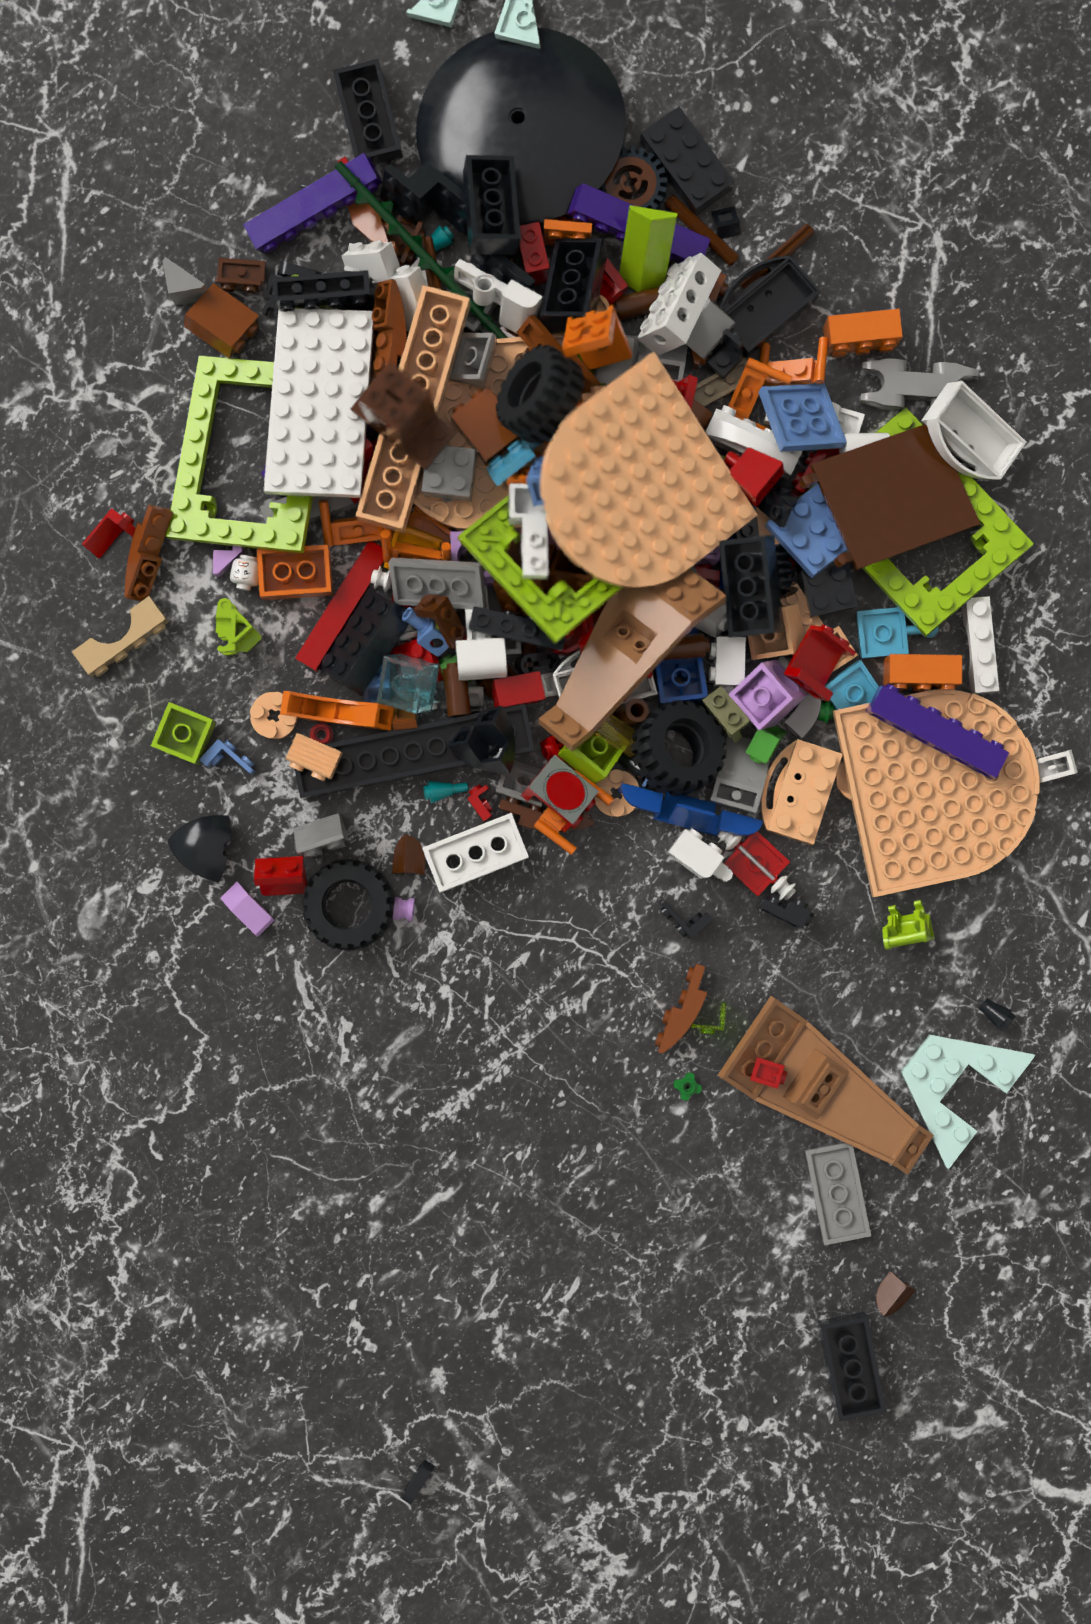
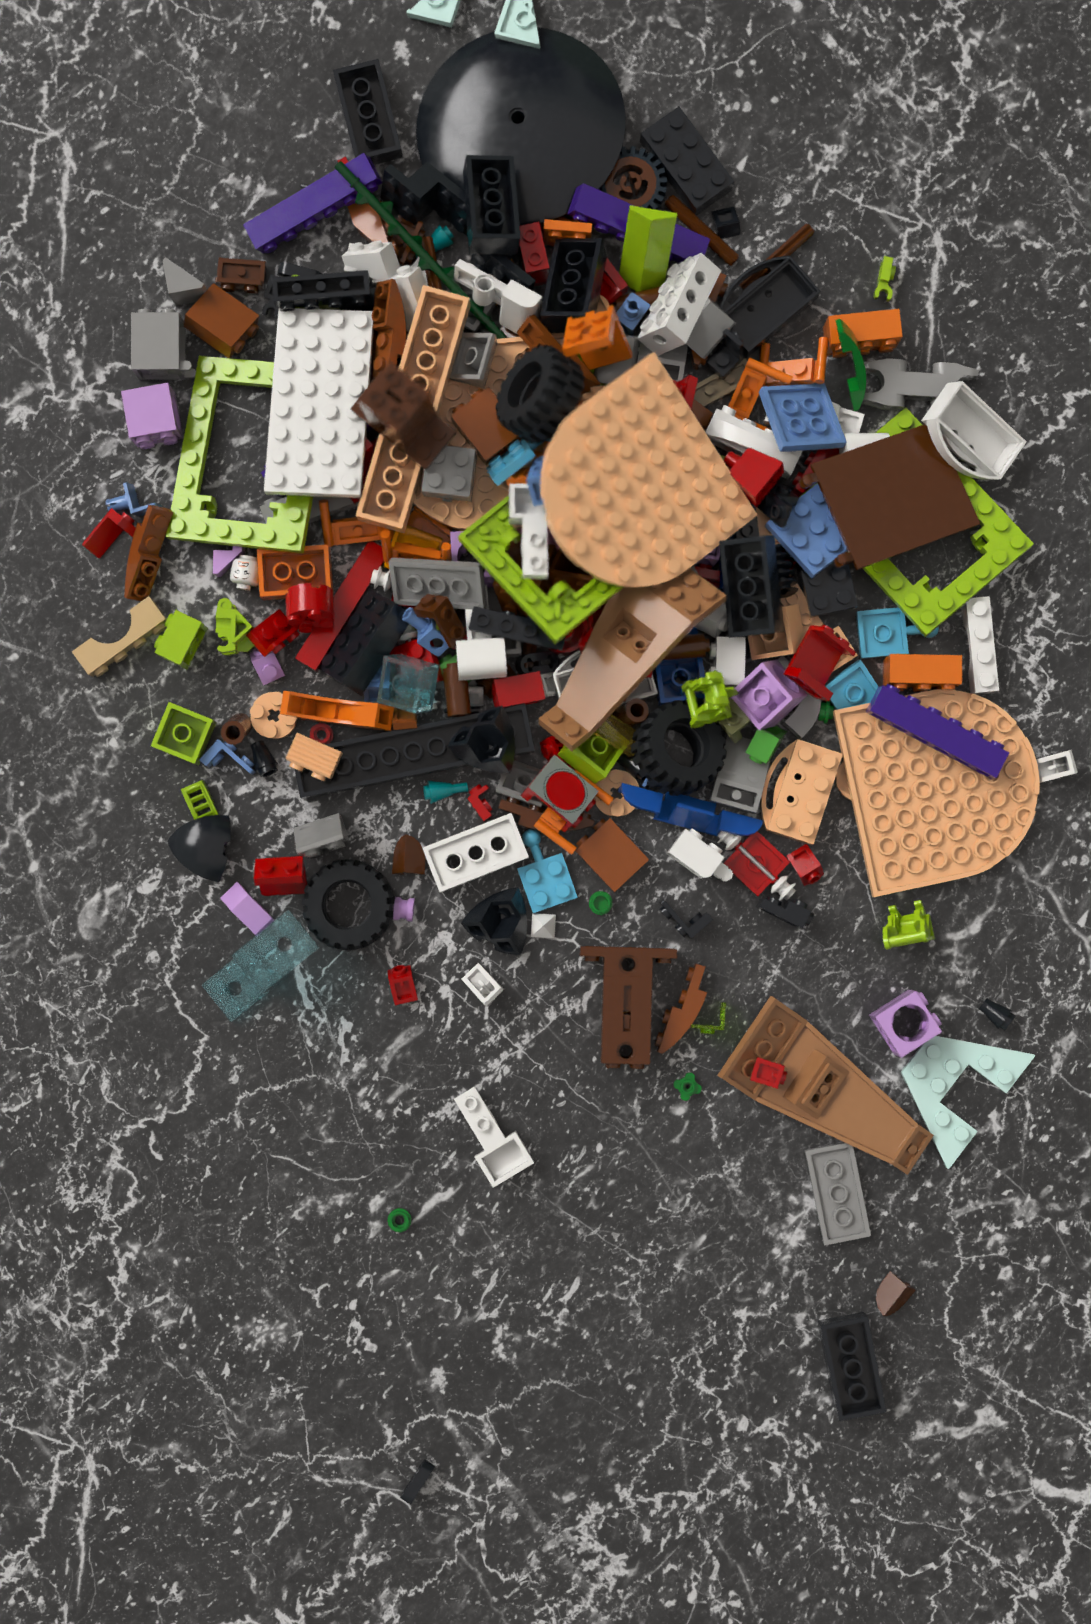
(129, 501): none -> medium blue bracket
(152, 415): none -> lavender brick
(159, 346): none -> light grey container
(180, 639): none -> lime brick
(205, 794): none -> lime slope
(236, 728): none -> reddish brown brick
(260, 965): none -> clear light blue bracket
(264, 761): none -> black cone
(267, 667): none -> lavender bracket
(272, 634): none -> red bracket
(309, 607): none -> red brick
(399, 1227): none -> green plate
(402, 984): none -> red bracket
(482, 984): none -> white slope
(500, 921): none -> black brick
(501, 1154): none -> white plate
(543, 925): none -> white slope
(547, 879): none -> medium azure plate
(600, 903): none -> green plate
(611, 854): none -> dark orange brick
(626, 1001): none -> reddish brown brick
(632, 312): none -> medium blue bracket
(716, 696): none -> lime piece
(806, 865): none -> red bracket
(857, 384): none -> green slope
(884, 1018): none -> lavender brick
(886, 273): none -> lime plate

